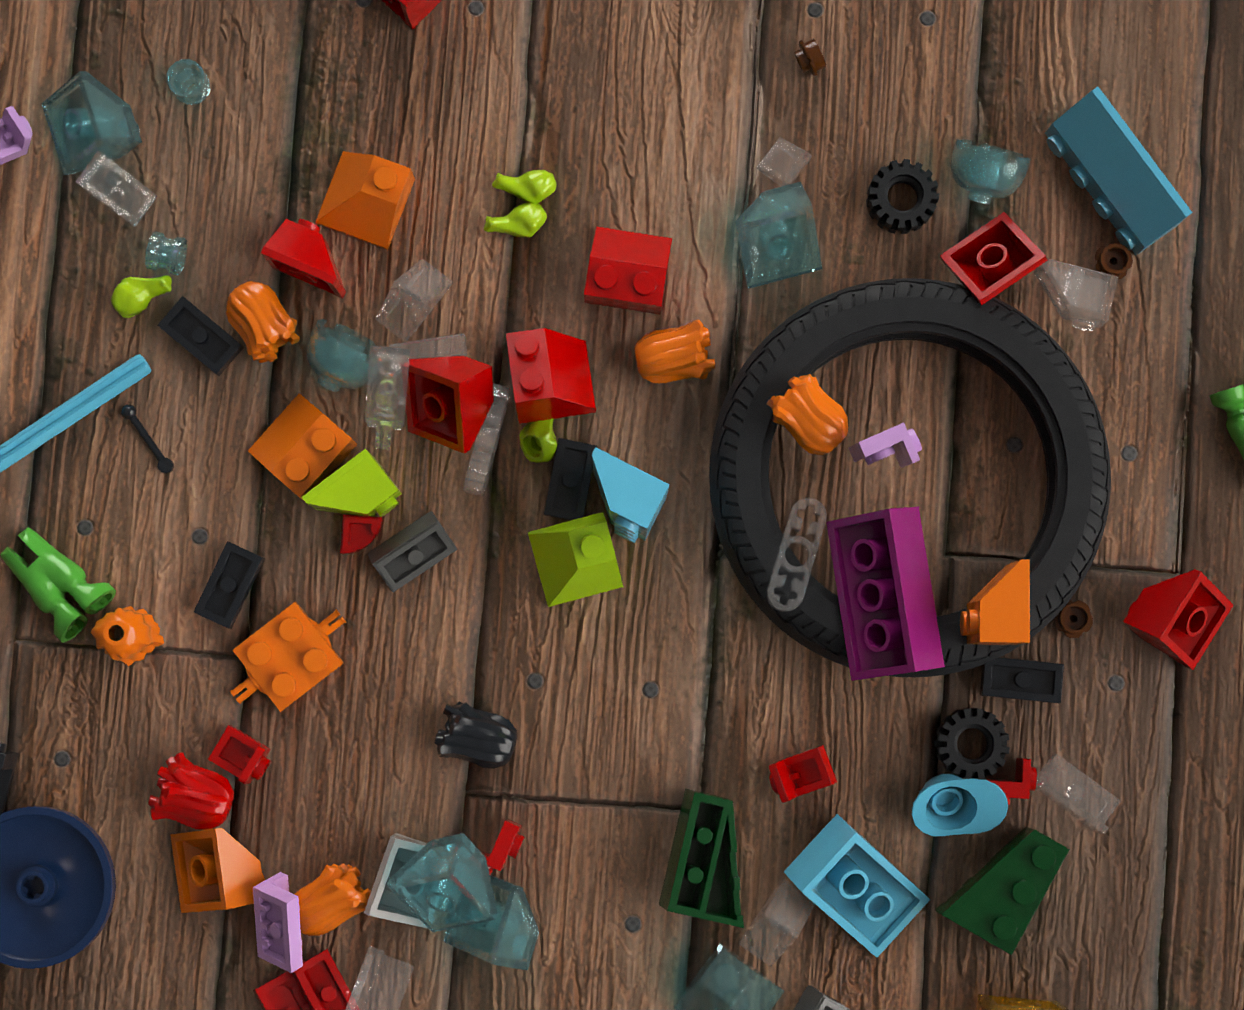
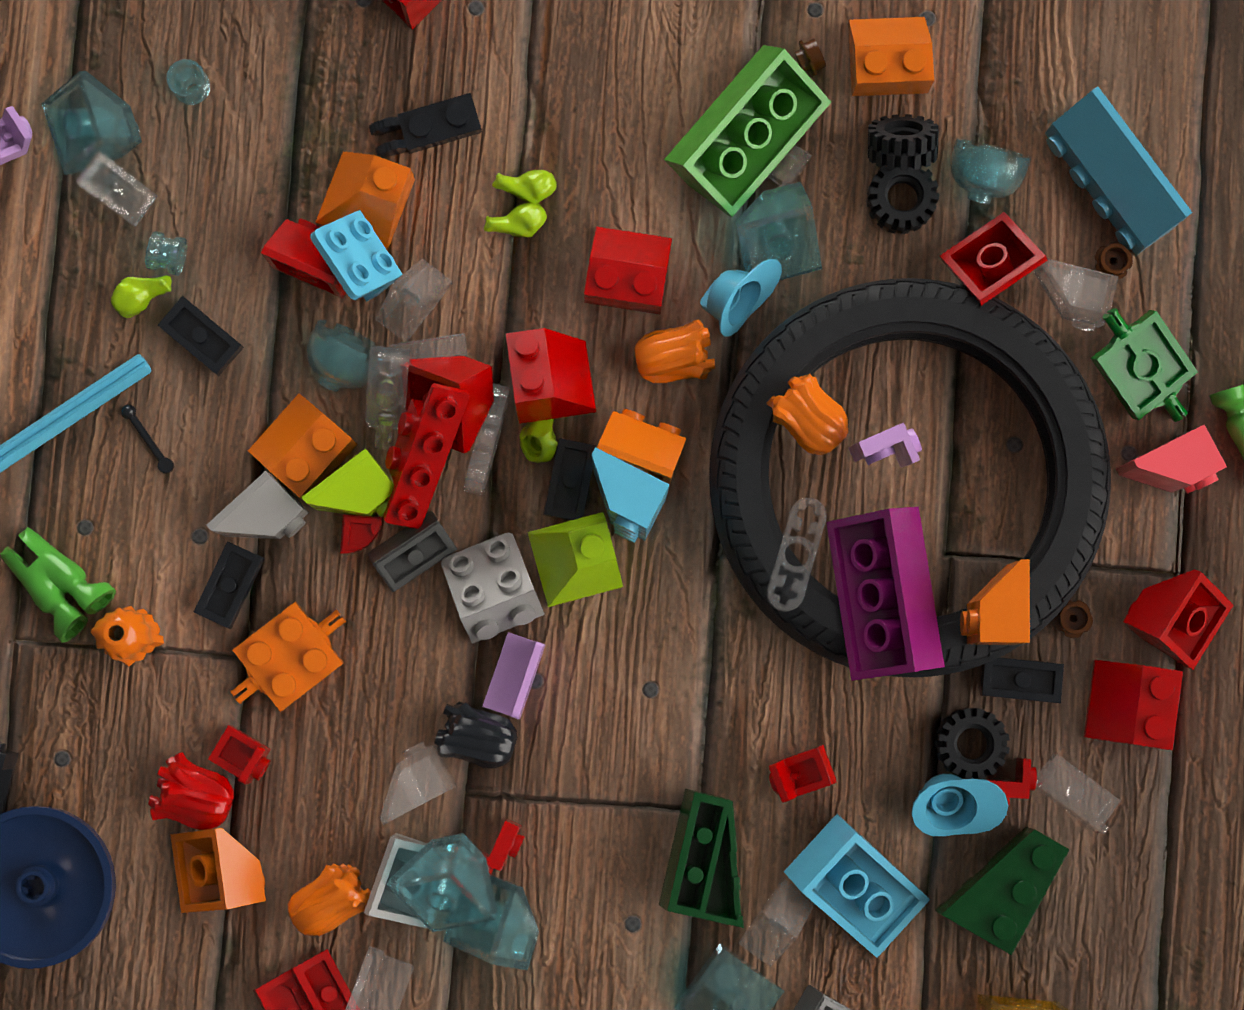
(260, 320): orange piece -> none
(261, 511): none -> light grey slope
(278, 923): lavender bracket -> none
(356, 256): none -> medium azure bracket
(416, 781): none -> clear slope
(421, 452): none -> red bracket
(429, 126): none -> black hinge
(491, 587): none -> light grey bracket
(514, 675): none -> lavender panel
(643, 445): none -> orange slope
(740, 294): none -> medium azure piece
(748, 129): none -> bright green slope
(890, 56): none -> orange slope
(903, 142): none -> black tyre
(1133, 704): none -> red slope
(1144, 365): none -> green plate
(1178, 464): none -> coral slope

